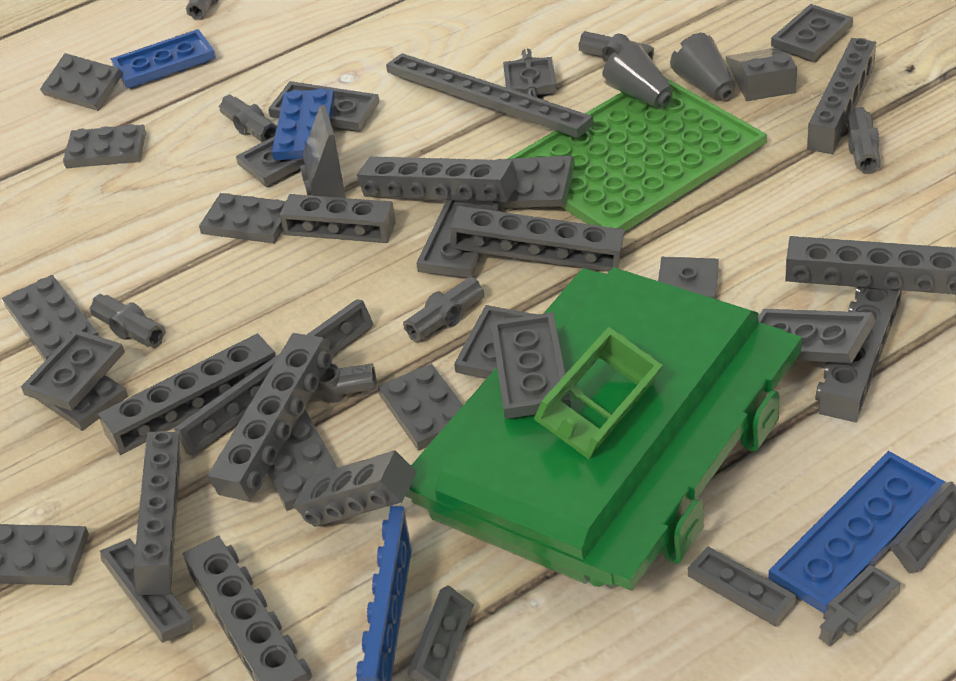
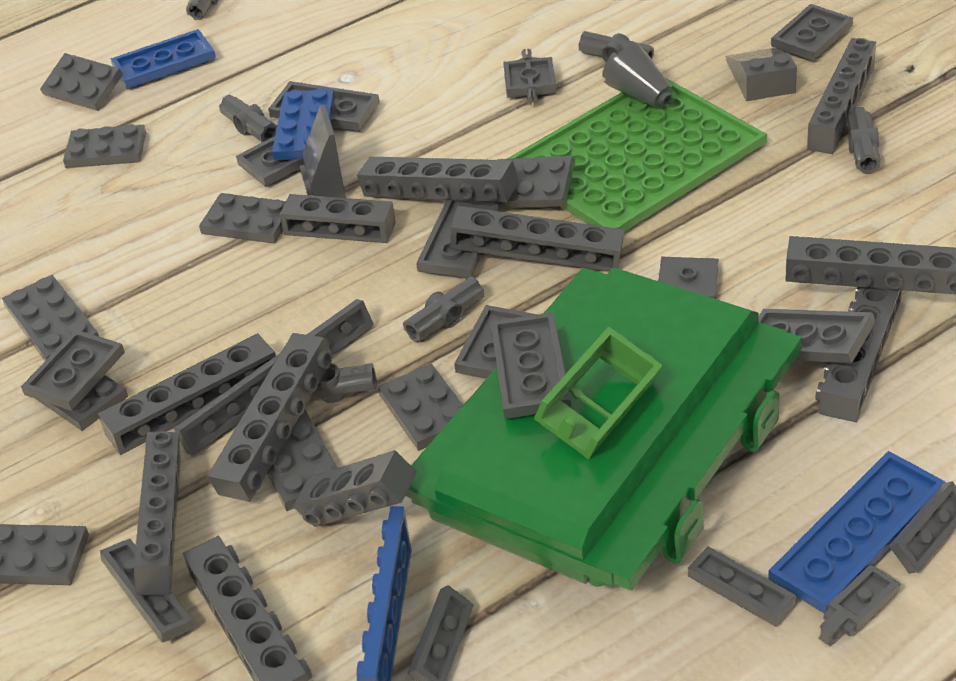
(127, 320): dark grey piece -> none
(491, 95): dark grey plate -> none
(703, 66): dark grey cone -> none

